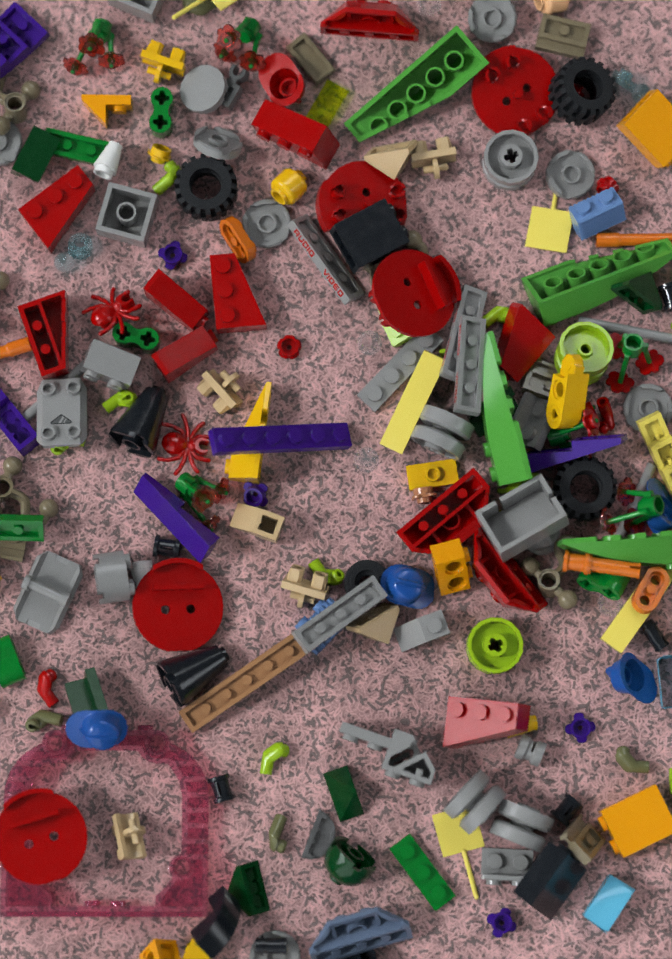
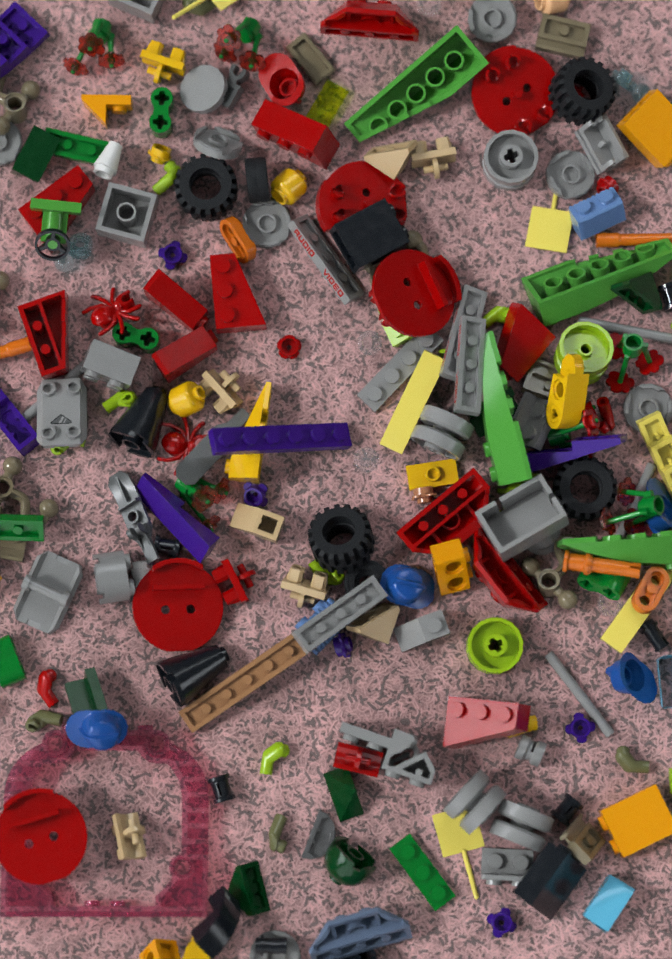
(54, 225): none -> bright green piece
(129, 503): none -> dark grey piece
(186, 399): none -> yellow head
(201, 458): none -> dark grey piece
(227, 572): none -> red hips
(257, 180): none -> black tyre
(335, 522): none -> black tyre
(343, 645): none -> dark purple plate
(358, 759): none -> red hips
(579, 694): none -> light grey bar
(601, 144): none -> light grey hinge

